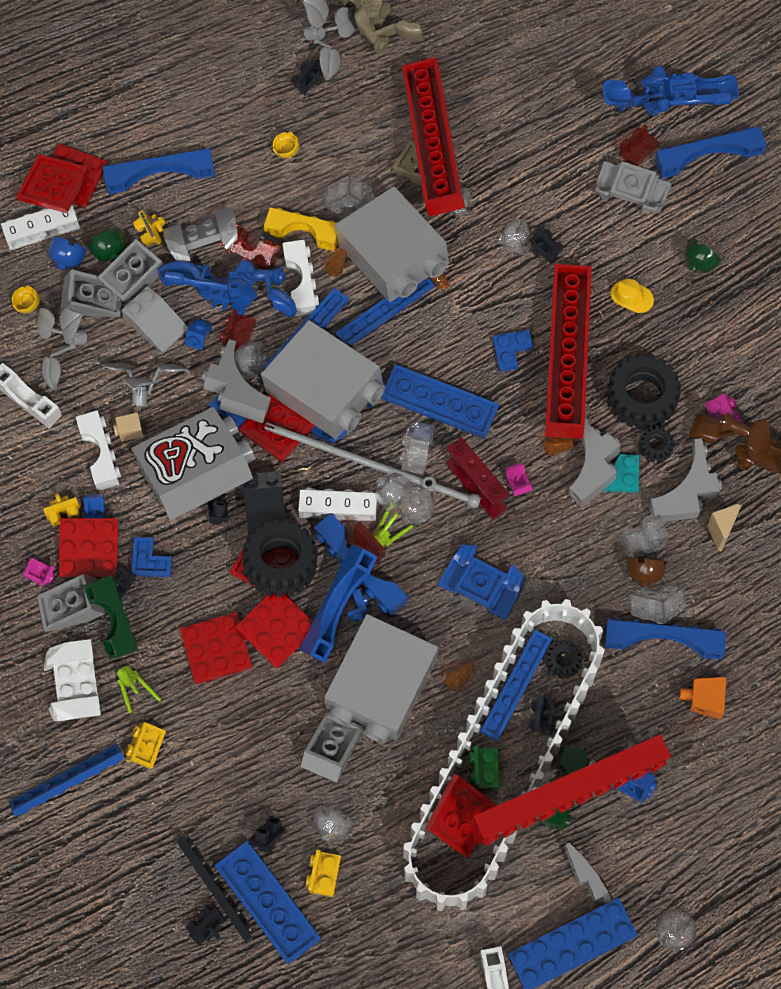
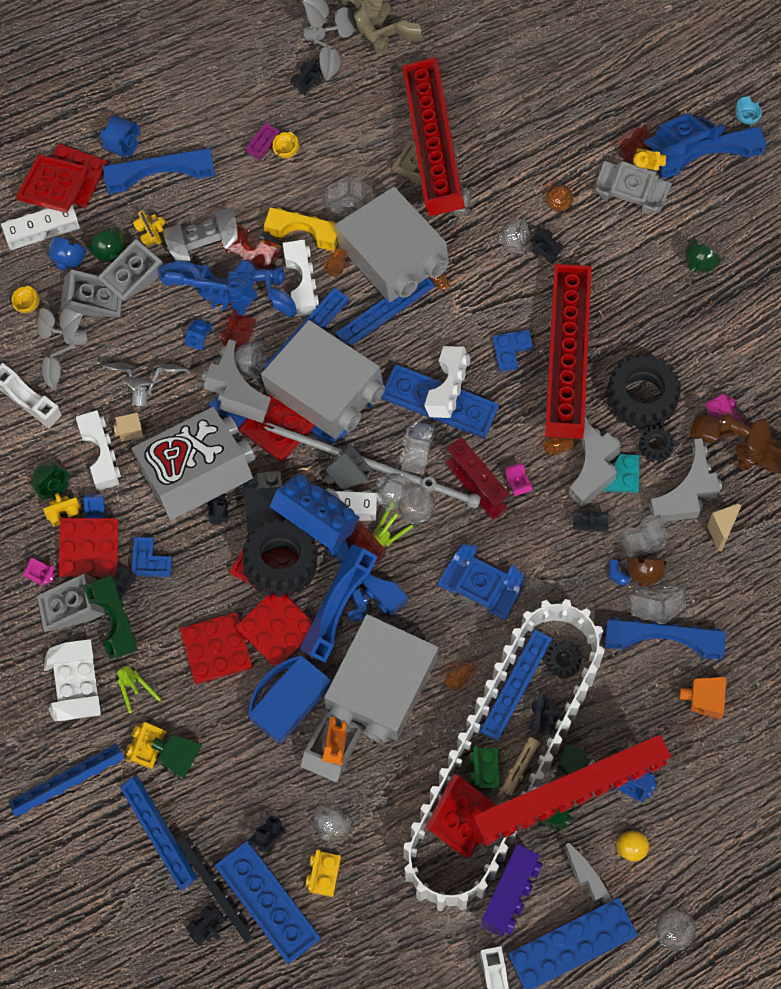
(49, 479): none -> dark green cylinder
(120, 136): none -> blue brick
(154, 320): light grey slope -> none
(159, 833): none -> blue plate
(176, 754): none -> dark green torso
(262, 141): none -> magenta plate
(288, 698): none -> blue piece
(315, 511): none -> blue piece
(334, 742): none -> orange hinge
(347, 468): none -> dark grey torso
(442, 400): none -> white arch
(509, 891): none -> dark purple piece
(511, 784): none -> tan pin
(559, 198): none -> clear orange hair
(590, 520): none -> black hips
(616, 575): none -> blue arm
(632, 296): yellow piece -> none
(632, 845): none -> yellow hair
(649, 159): none -> yellow hips
(671, 90): blue piece -> none
(683, 131): none -> blue piece
(748, 111): none -> medium azure hair

